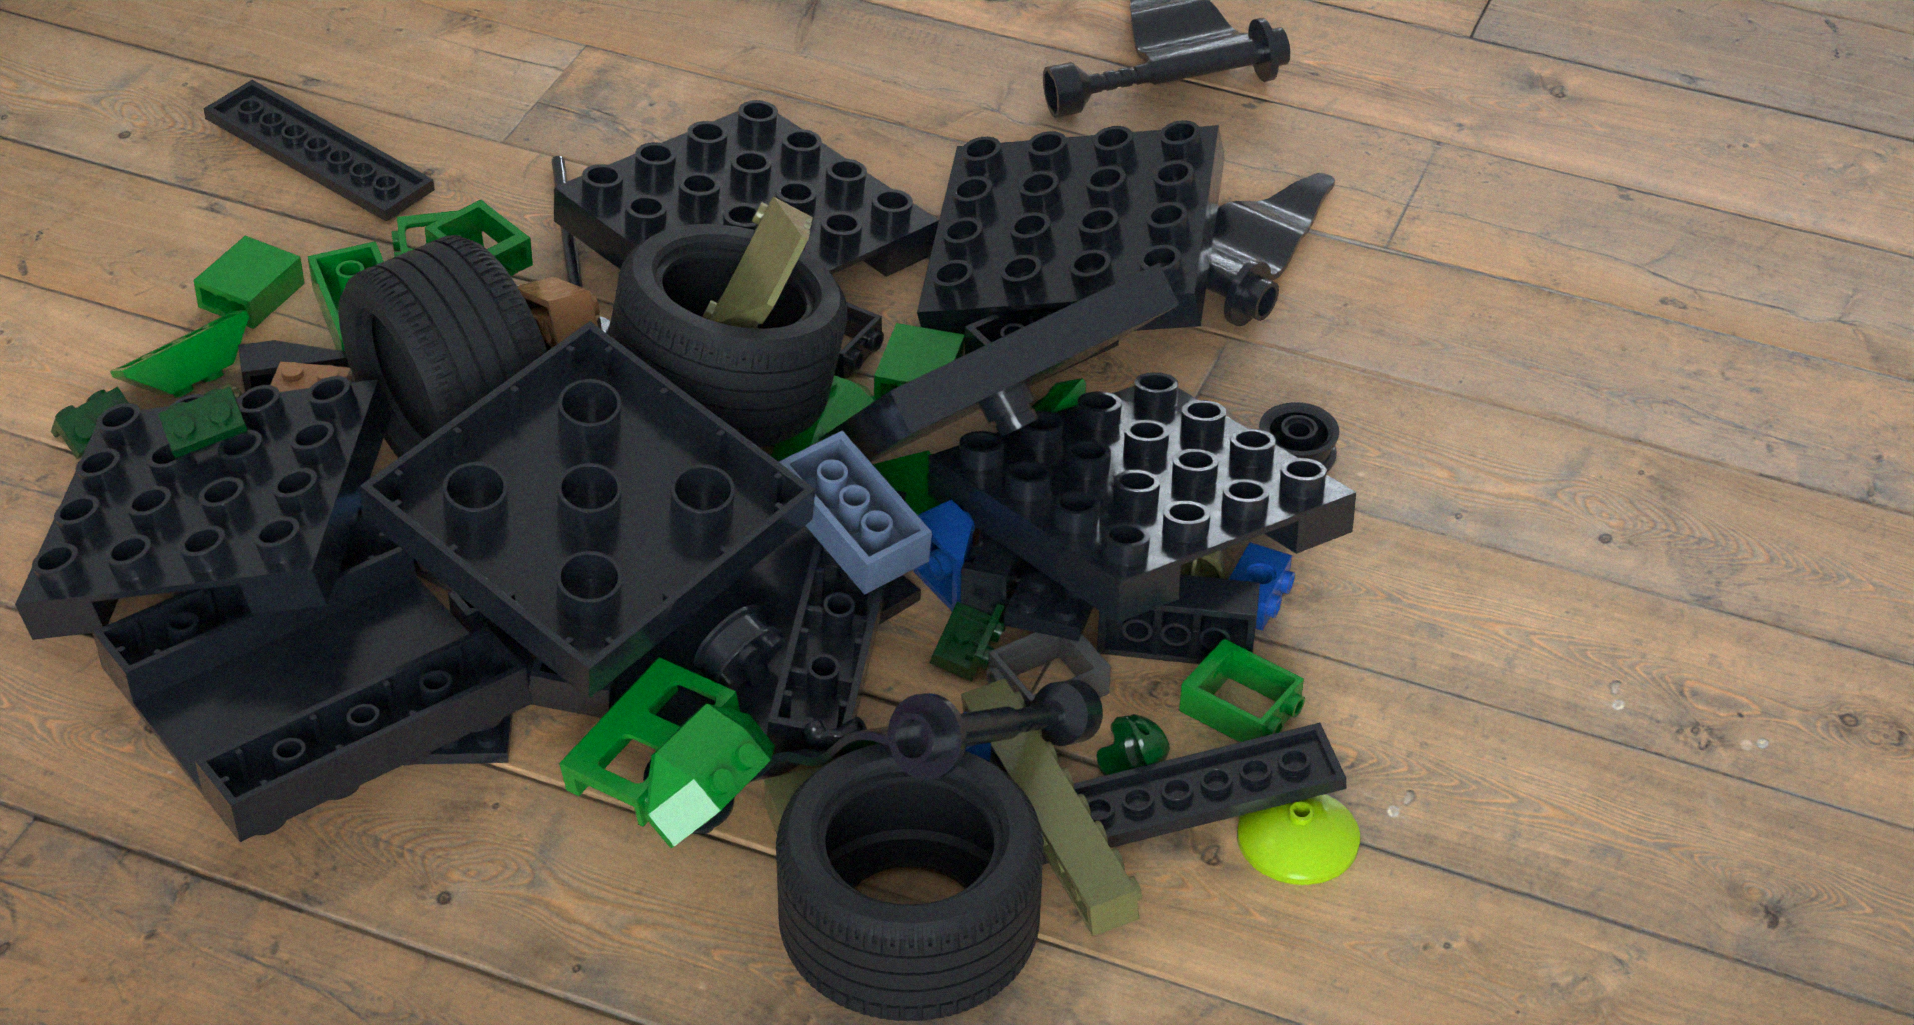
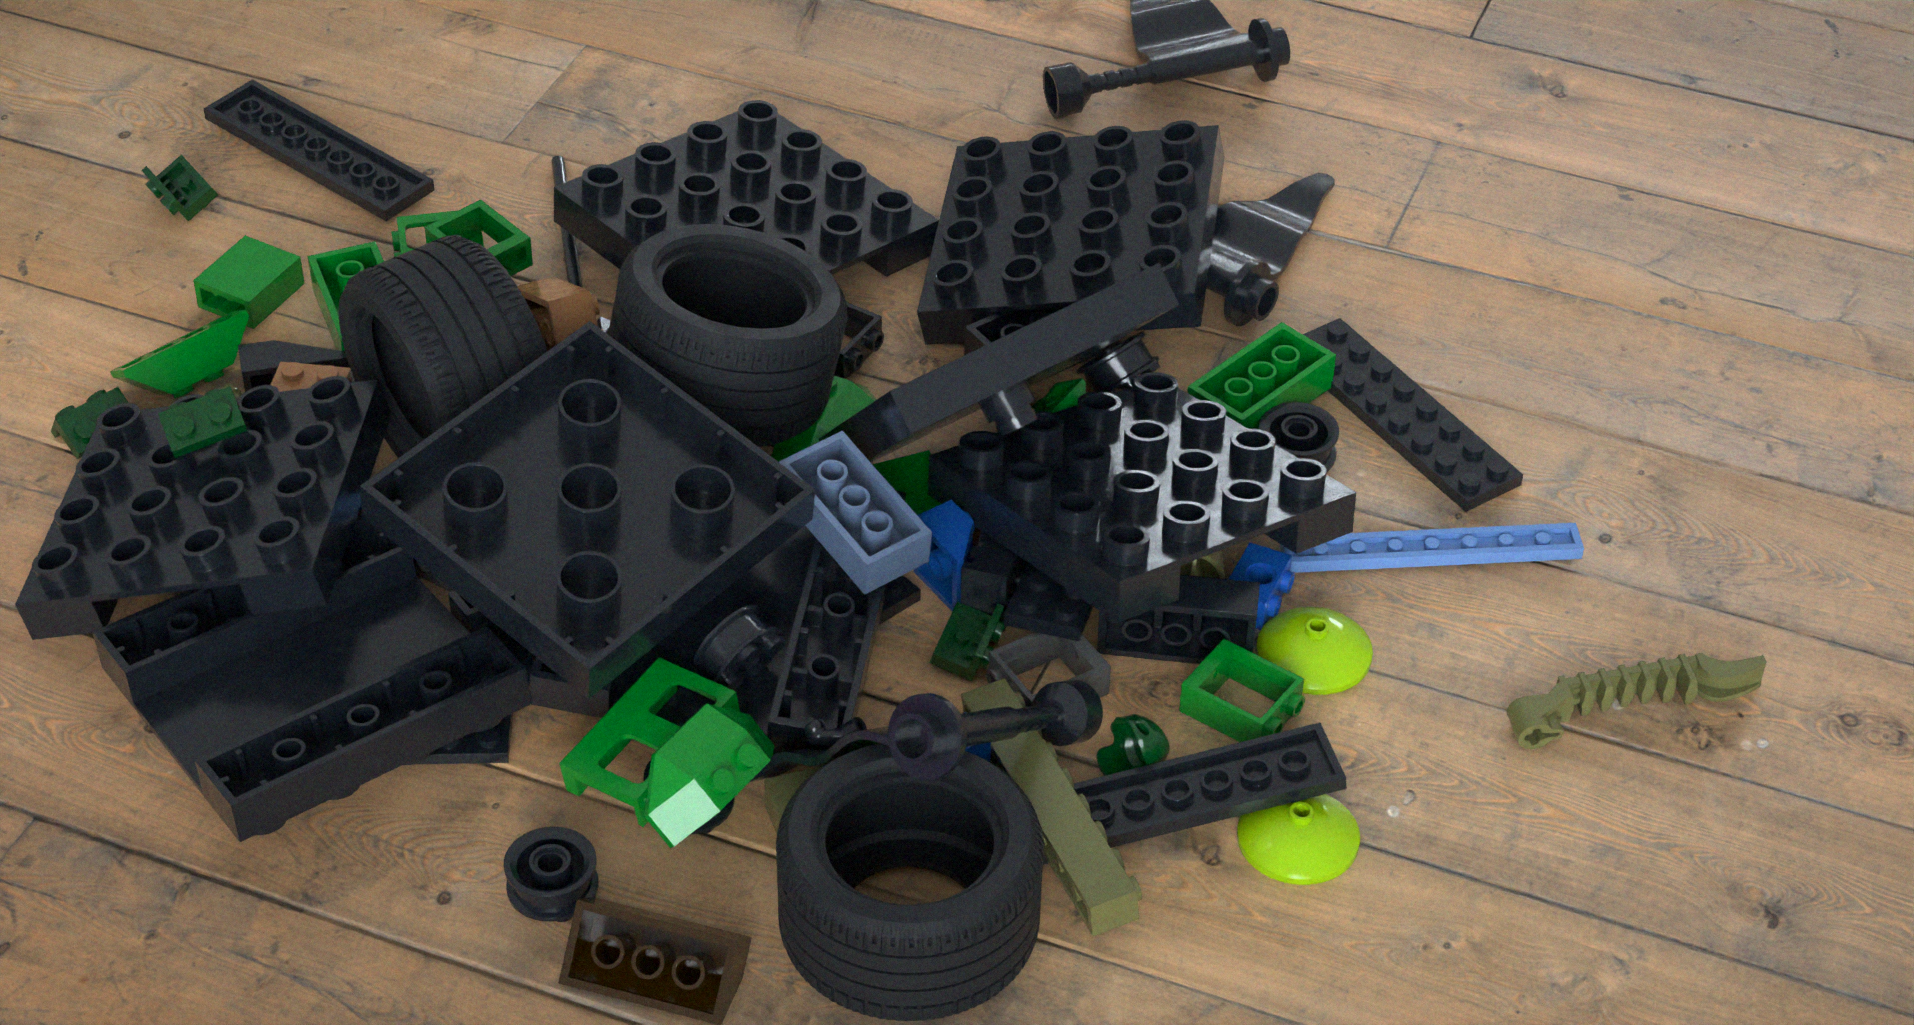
(182, 188): none -> dark green bracket
(550, 872): none -> black wheel
(654, 959): none -> dark brown slope
(764, 266): olive wedge -> none
(913, 353): green brick -> none
(1119, 365): none -> black wheel
(1267, 373): none -> green brick
(1318, 646): none -> lime dish
(1414, 421): none -> black plate
(1441, 548): none -> medium blue plate
(1538, 717): none -> olive piece

